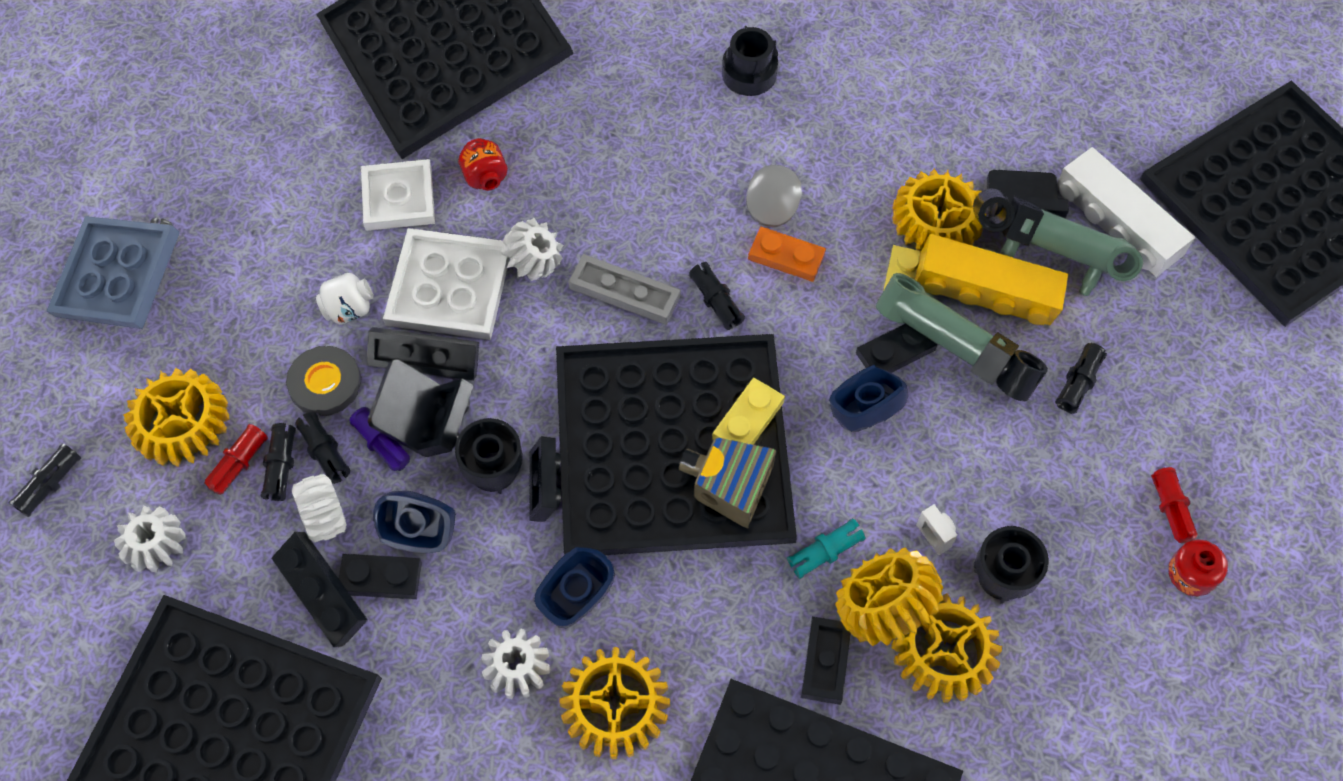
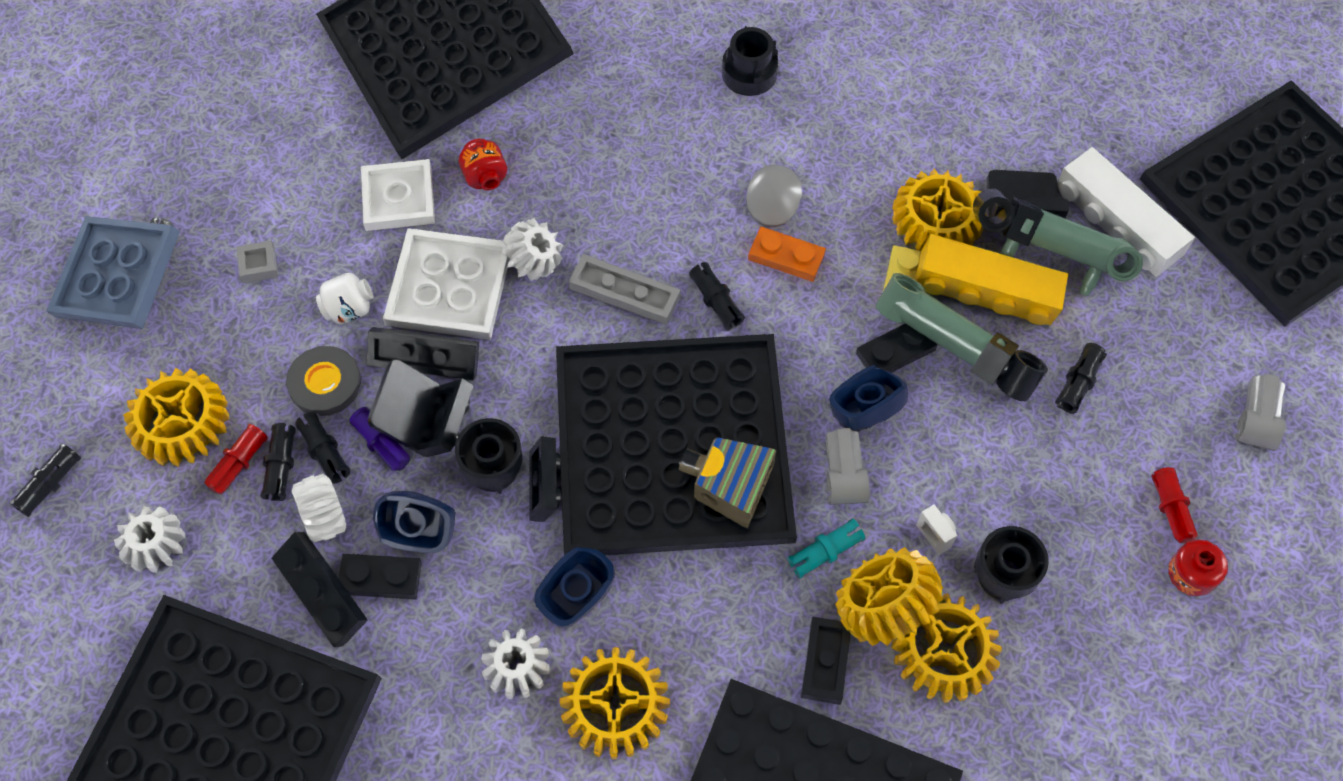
(257, 262): none -> light grey plate
(750, 413): light yellow plate -> none
(846, 474): none -> light grey piece
(1261, 419): none -> light grey piece

